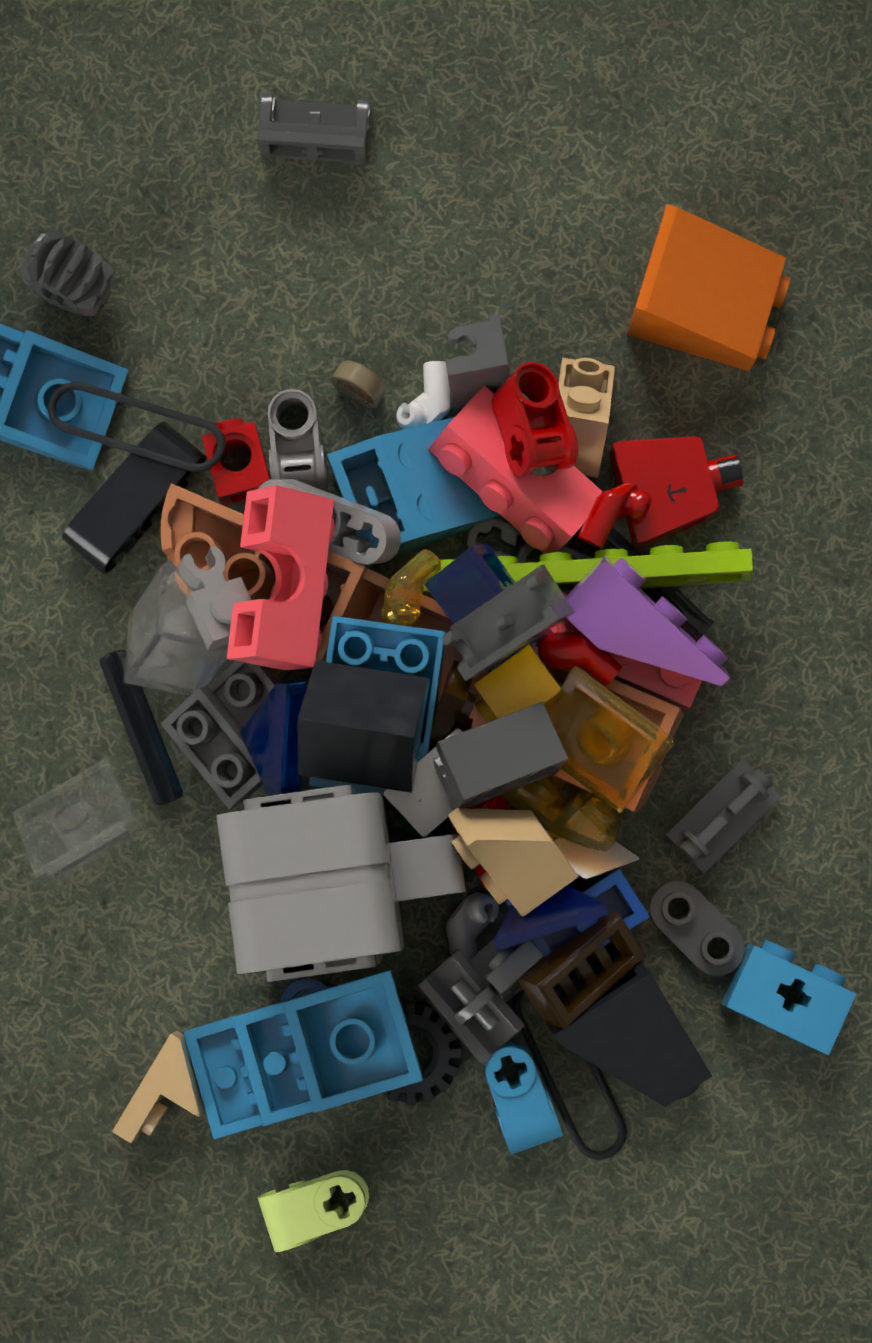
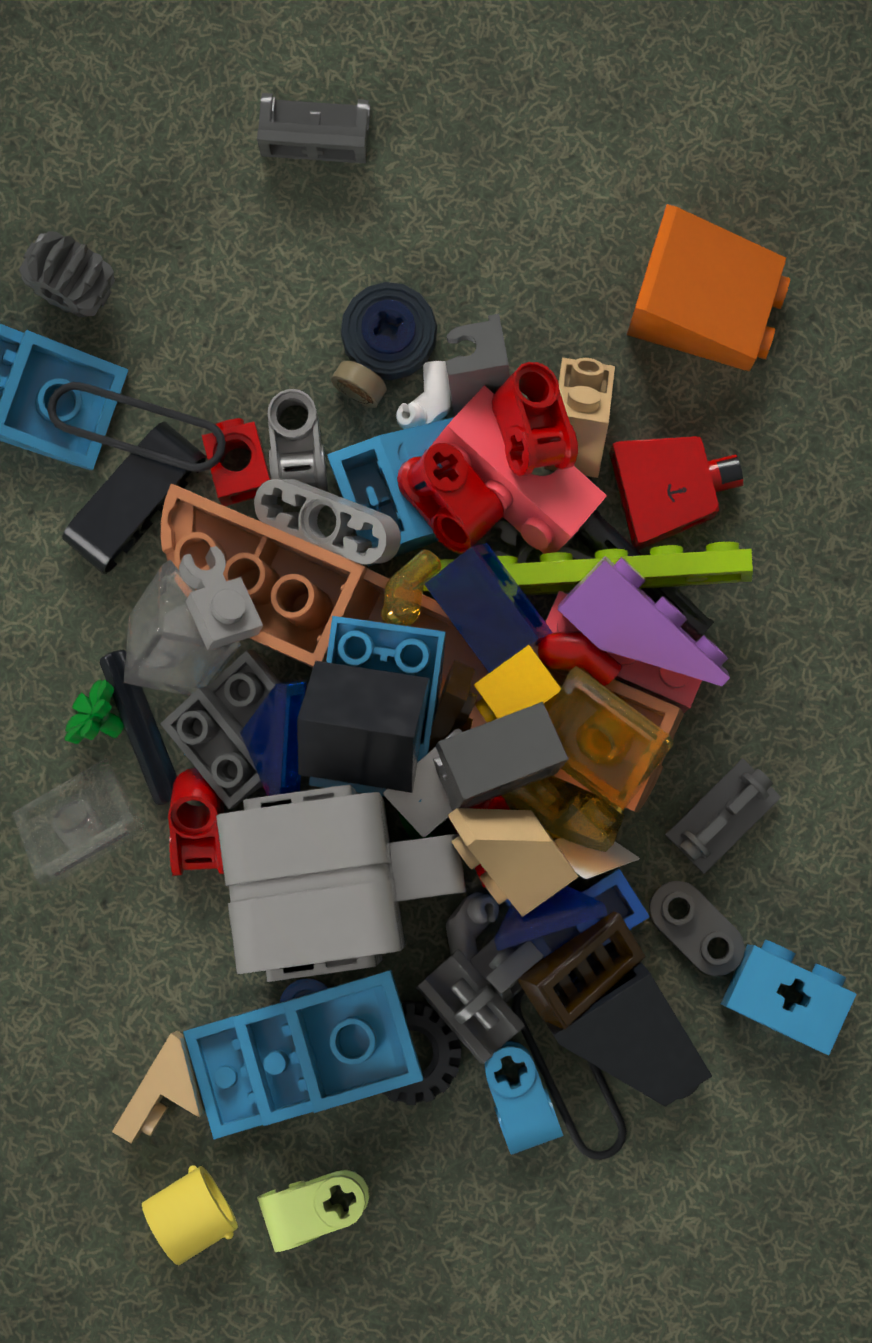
(93, 715): none -> green plant
(189, 1215): none -> light yellow piece
(194, 828): none -> red piece
(295, 536): coral arch -> none
(398, 349): none -> black wheel
(454, 499): none -> red piece
(508, 622): dark grey hinge -> none
(610, 507): red arm -> none

